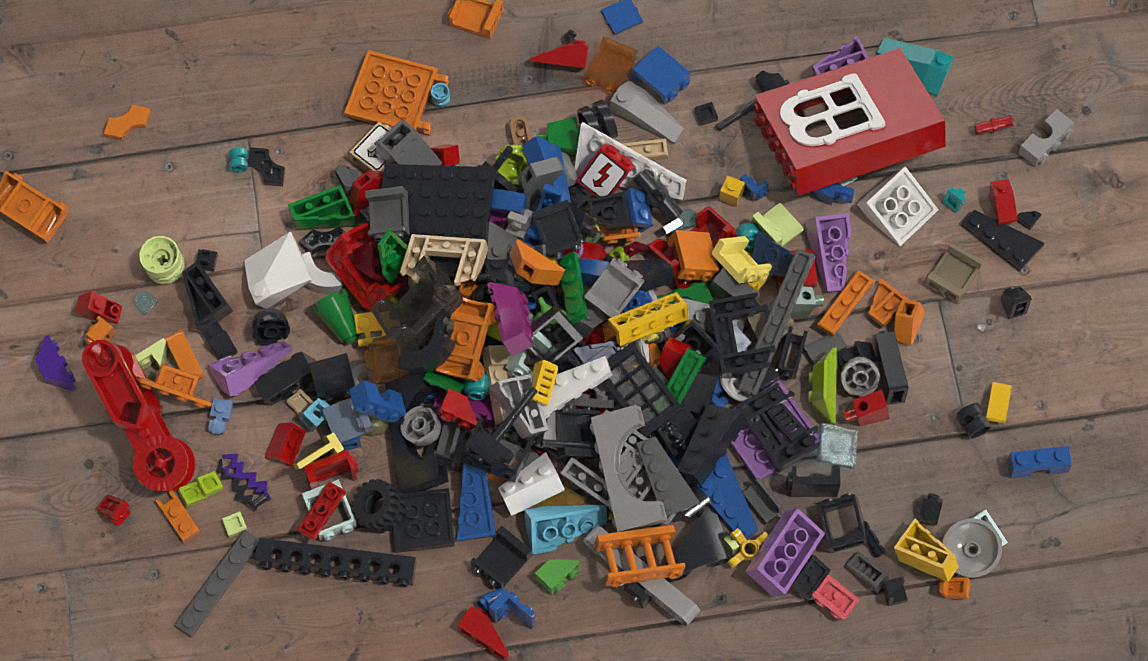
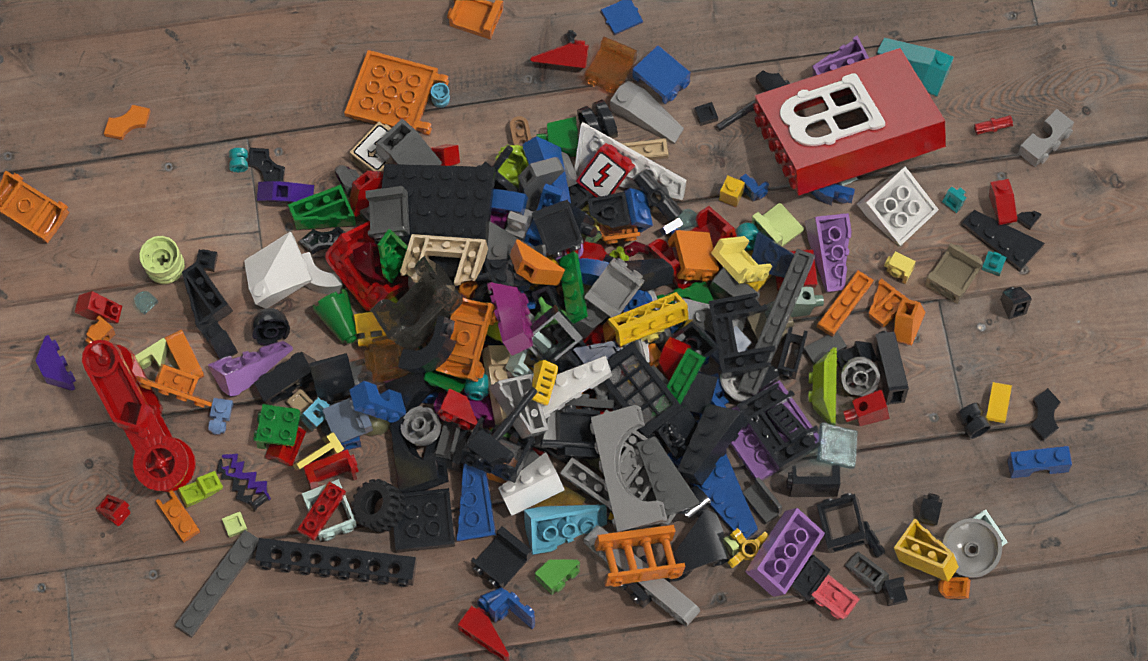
(277, 426): none -> green bracket
(283, 191): none -> dark purple slope
(900, 266): none -> light yellow brick
(994, 263): none -> teal tile
(1045, 423): none -> black tile

